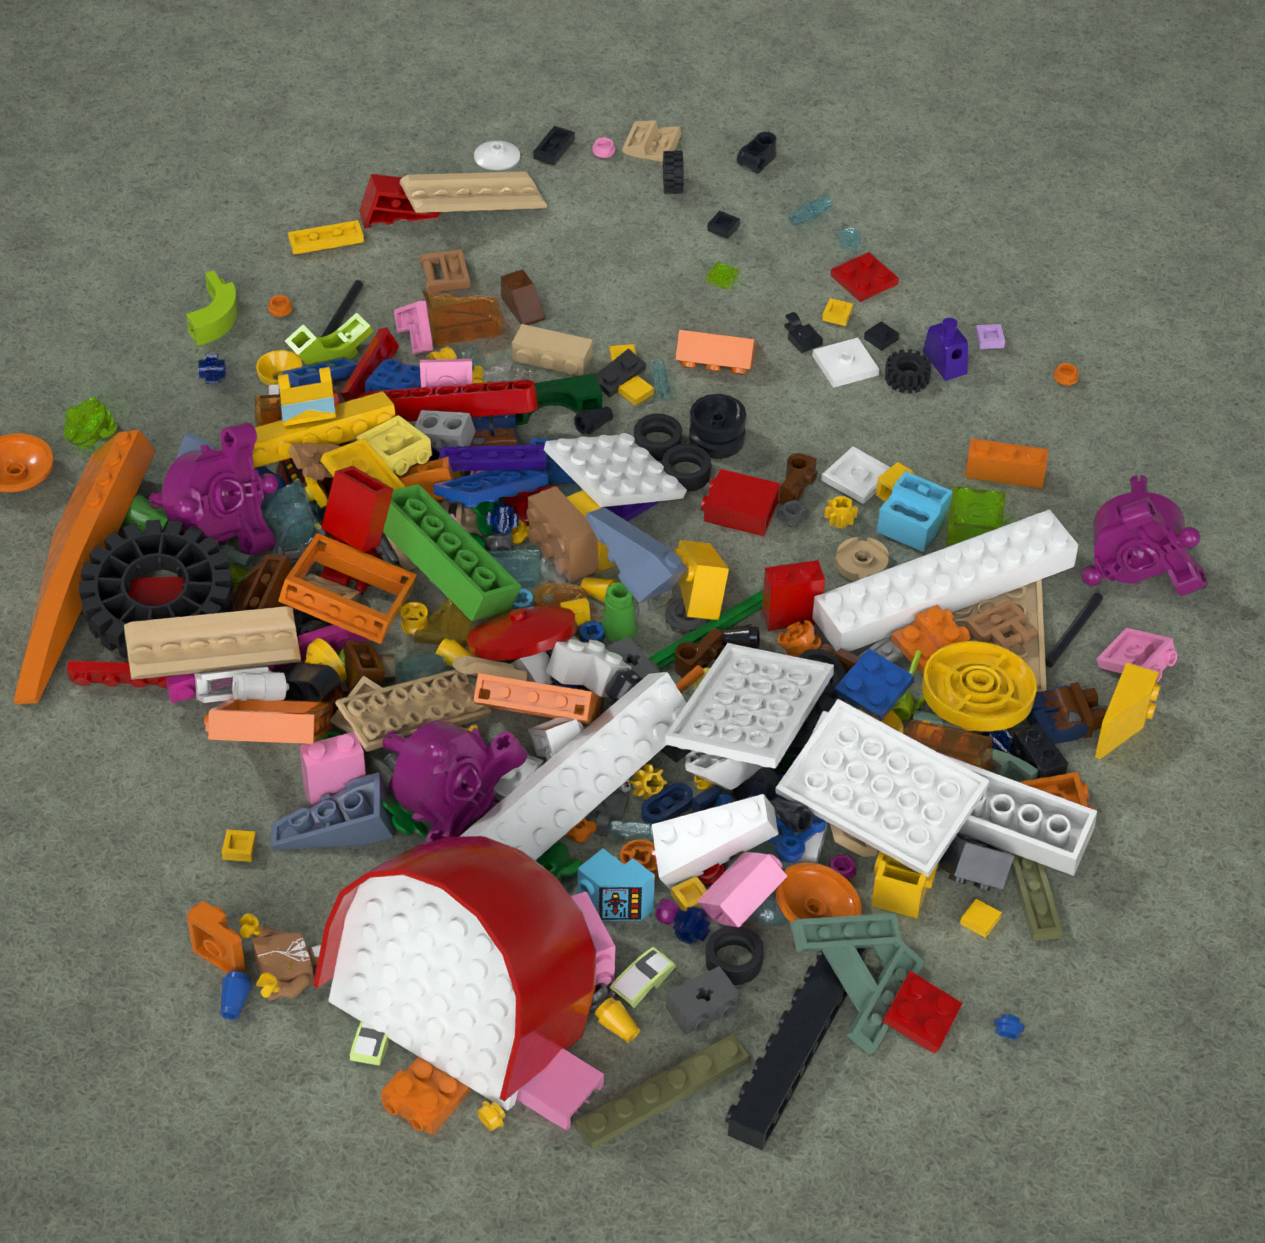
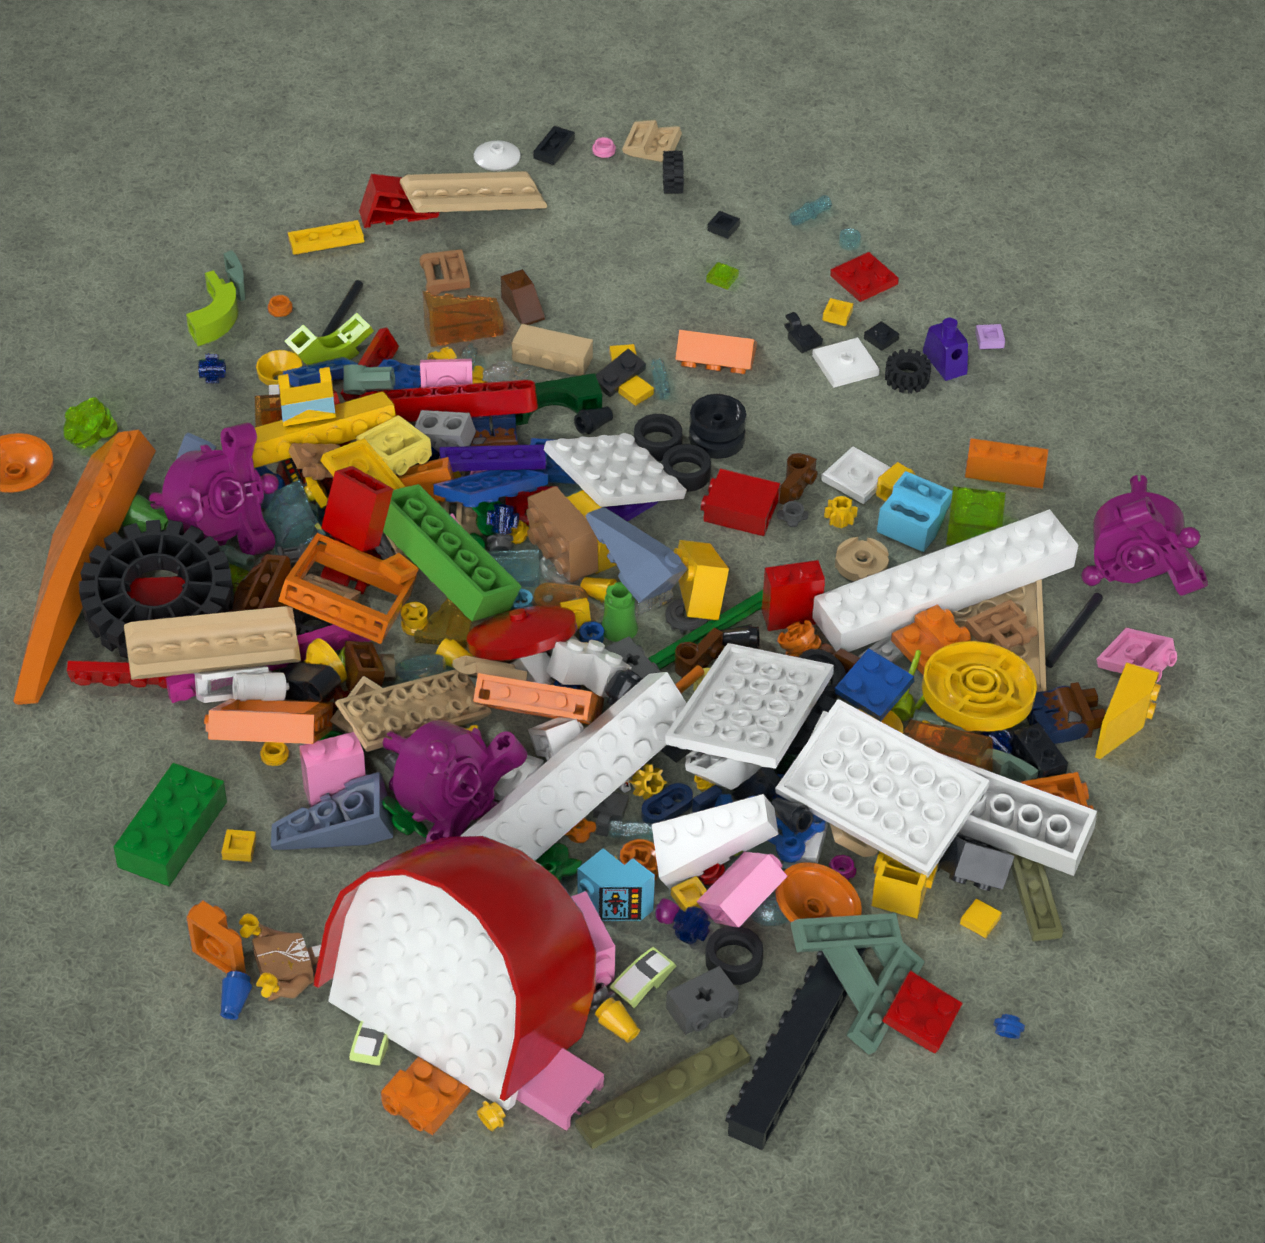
(170, 824): none -> green brick
(235, 273): none -> sand green slope
(268, 753): none -> yellow plate
(361, 379): none -> sand green piece
(398, 568): none -> orange plate
(414, 319): bright pink tile -> none
(758, 152): black piece -> none
(1066, 374): orange plate -> none

